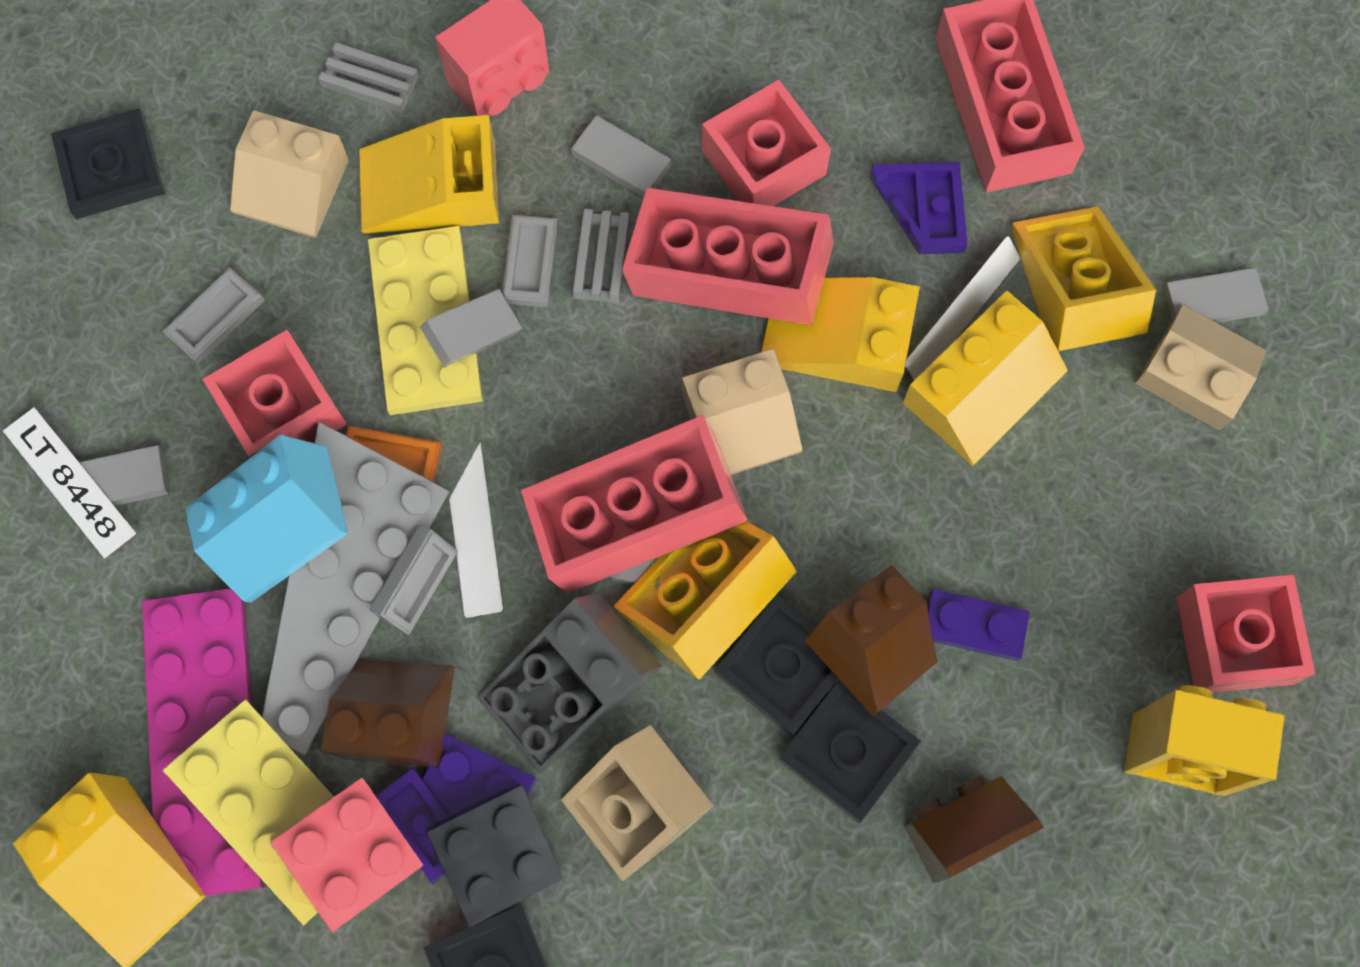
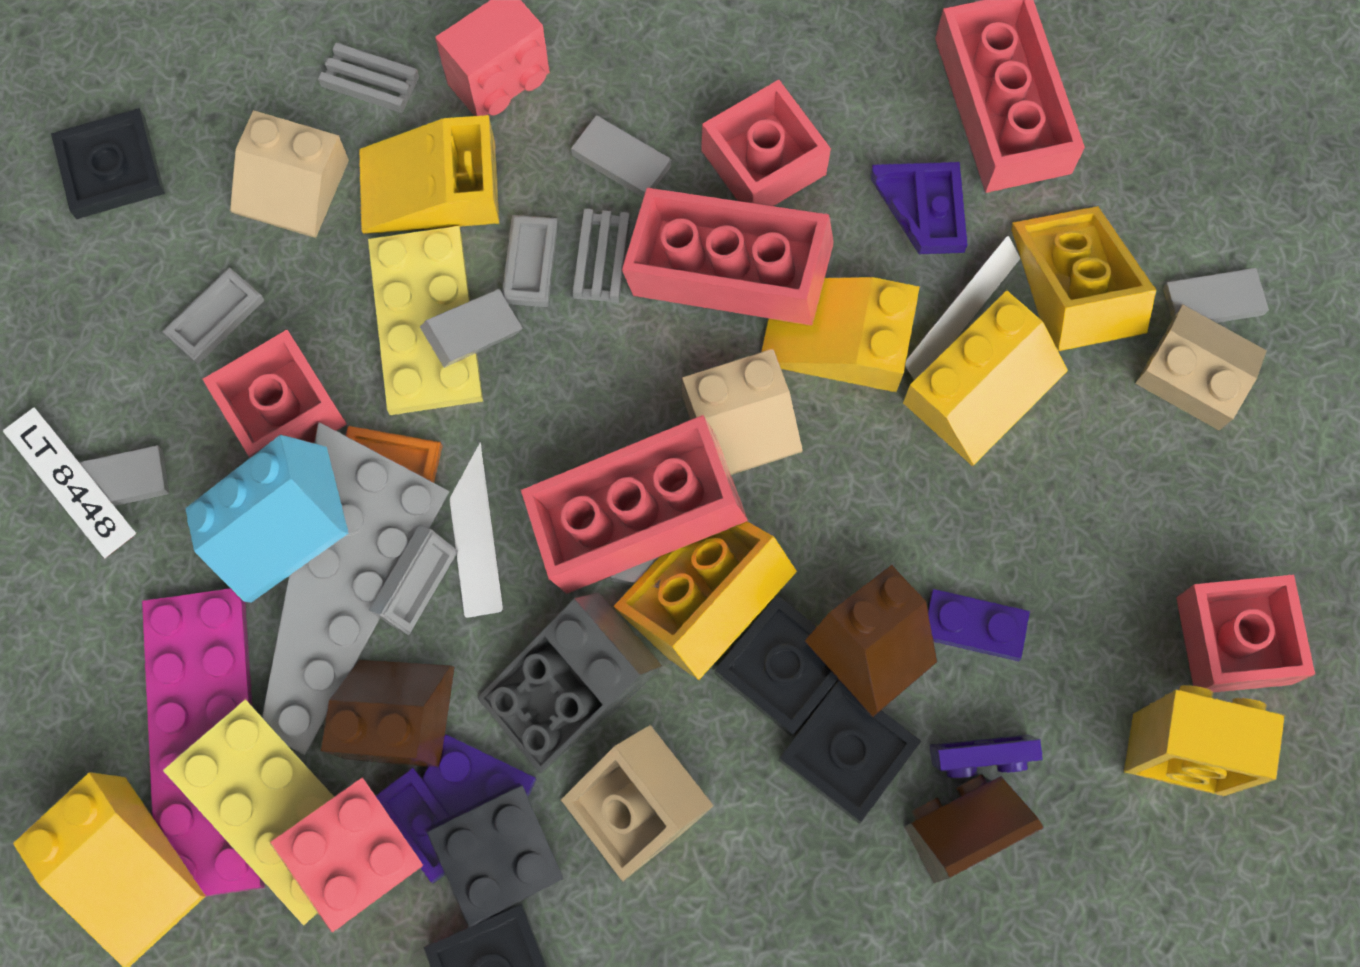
(1008, 753): none -> dark purple plate

